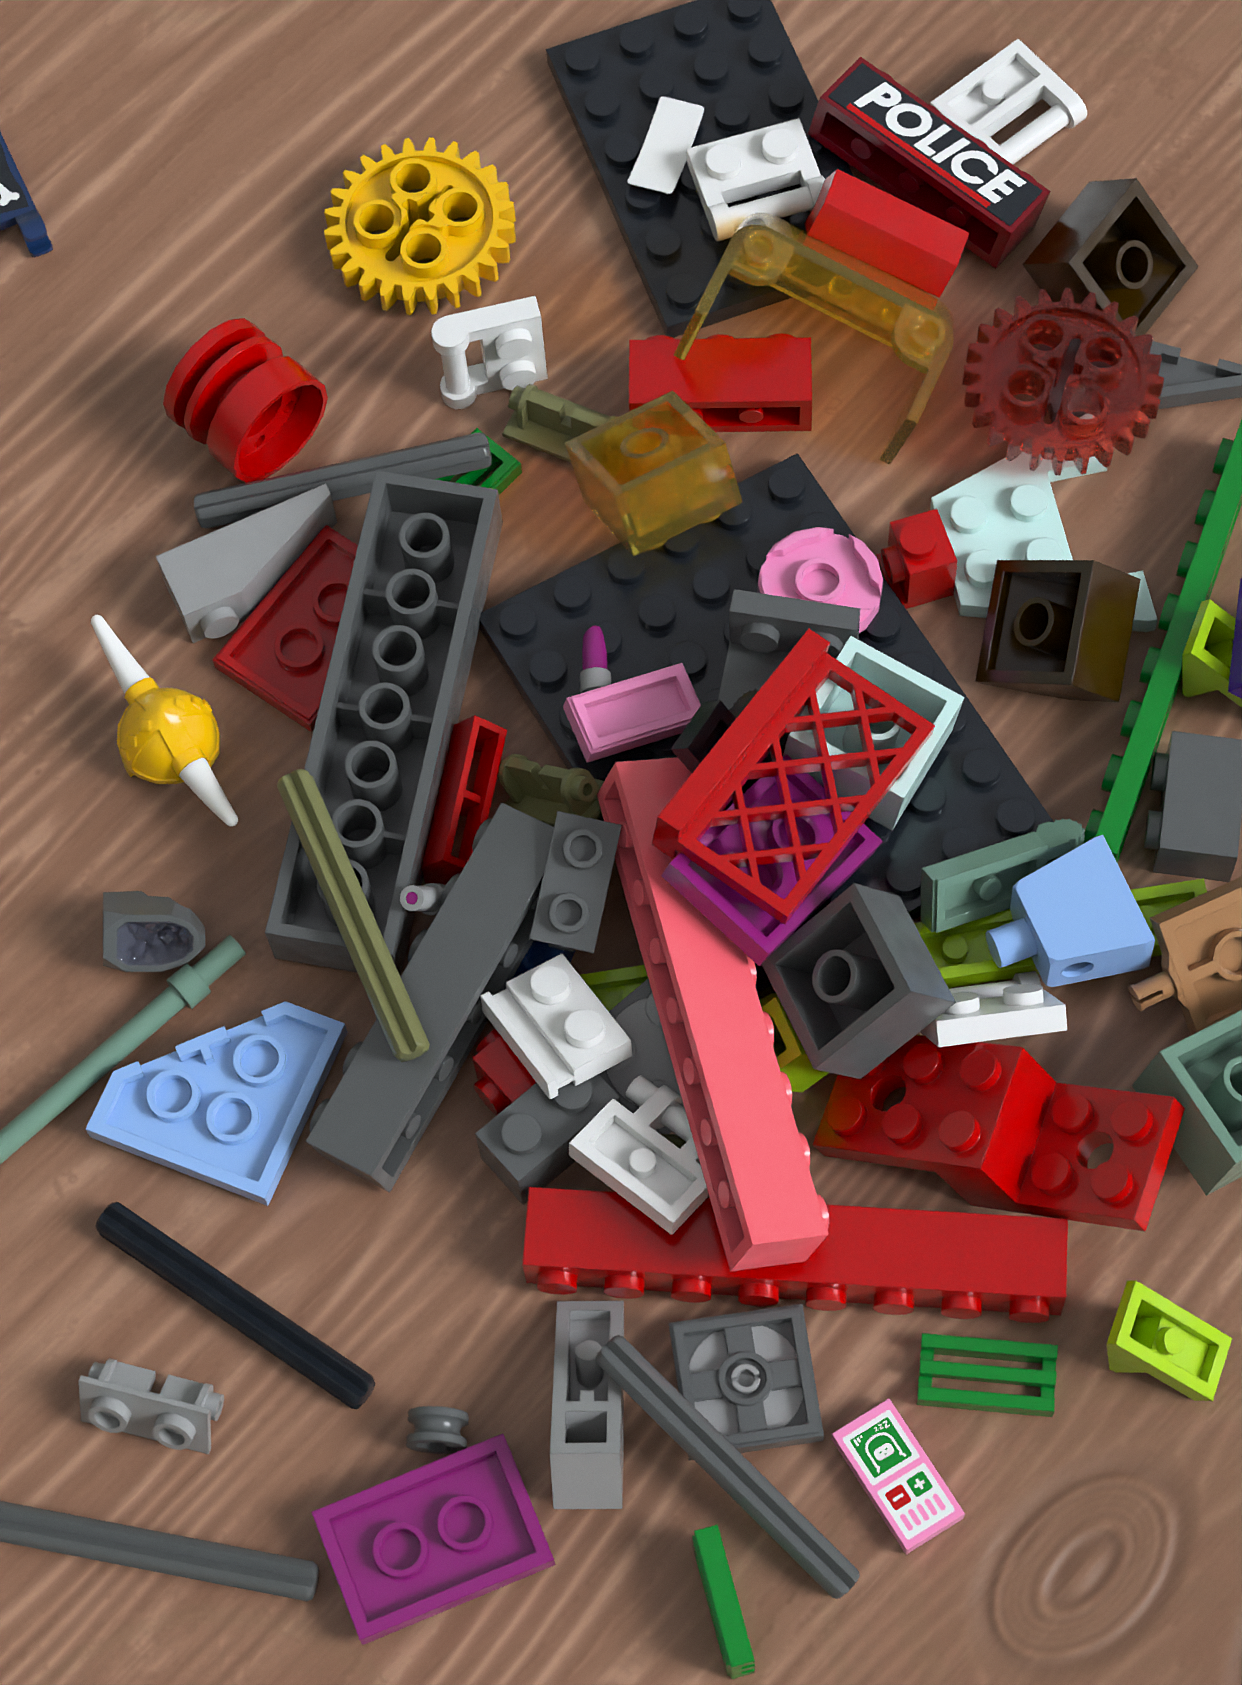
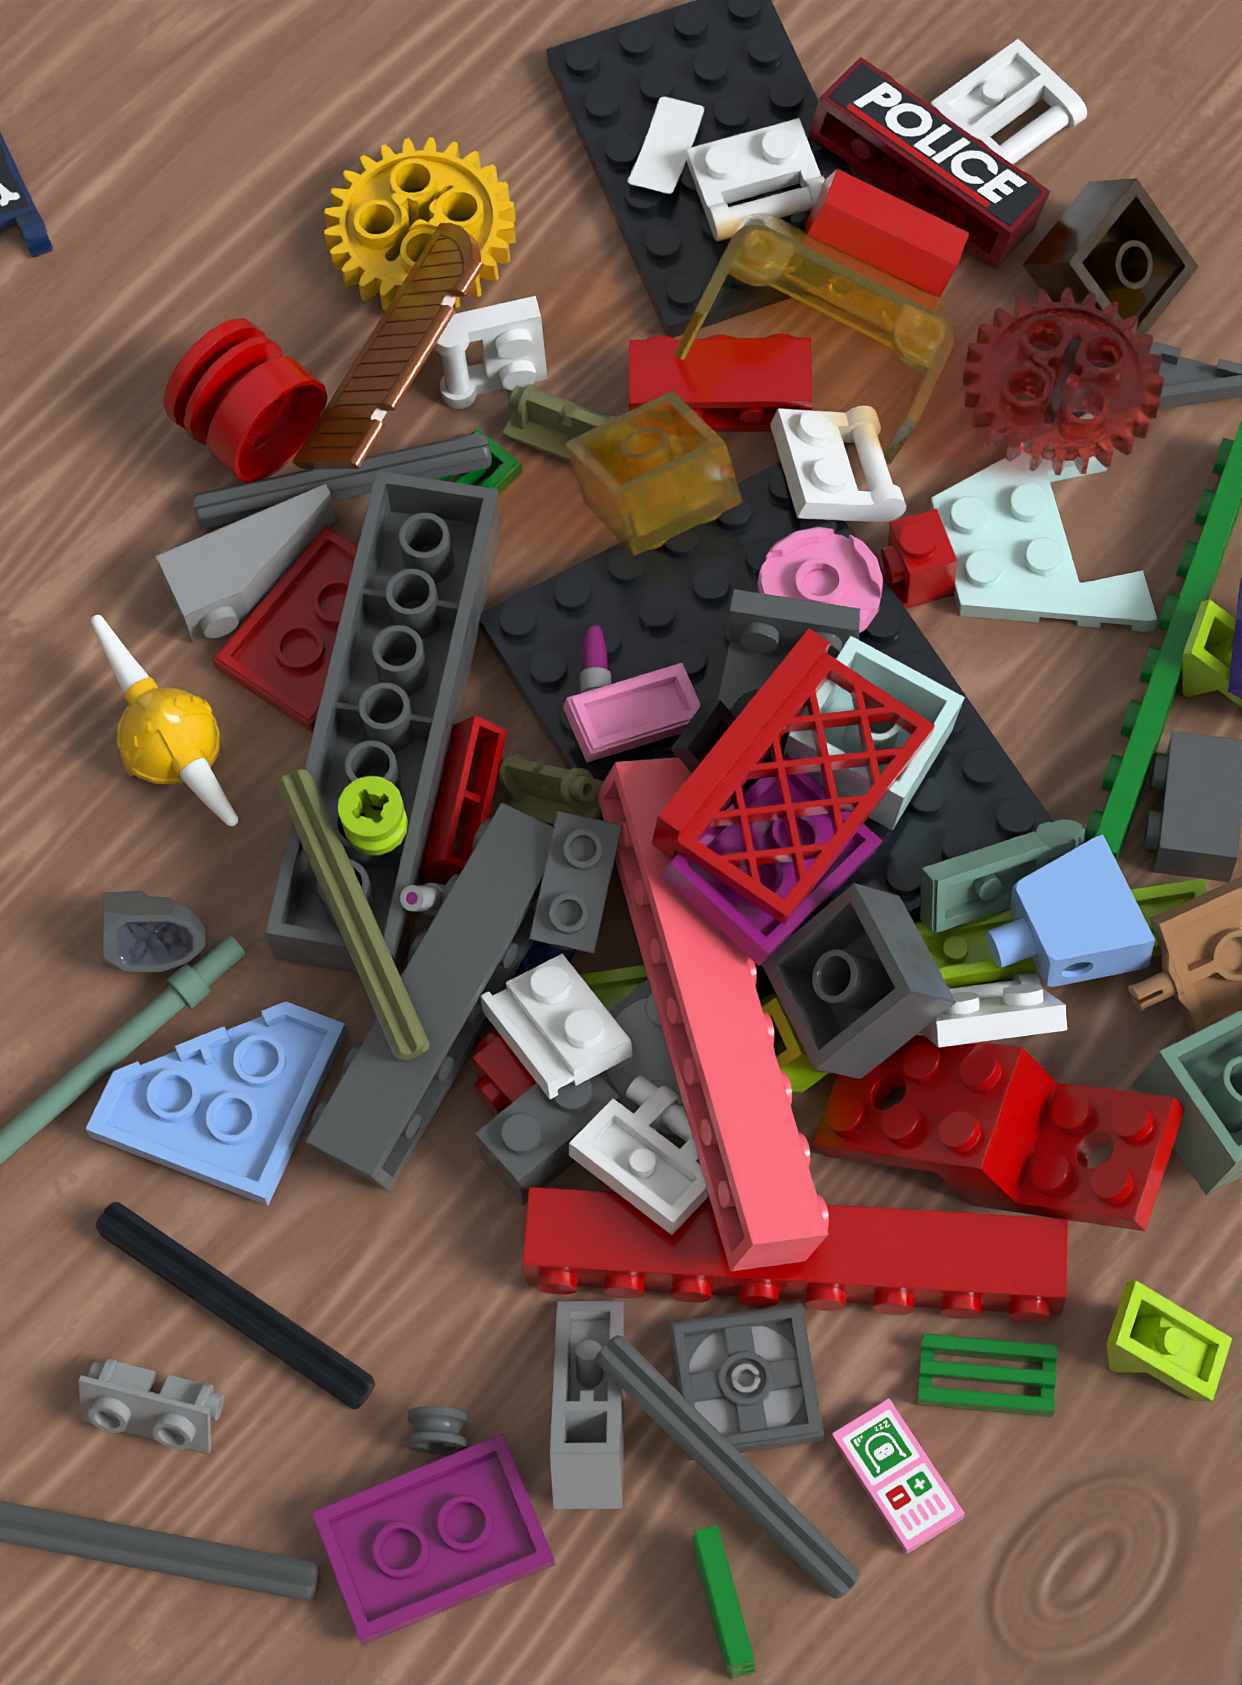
(378, 830): none -> lime wheel
(393, 352): none -> dark orange piece
(820, 470): none -> white plate
(1058, 629): dark brown slope -> none

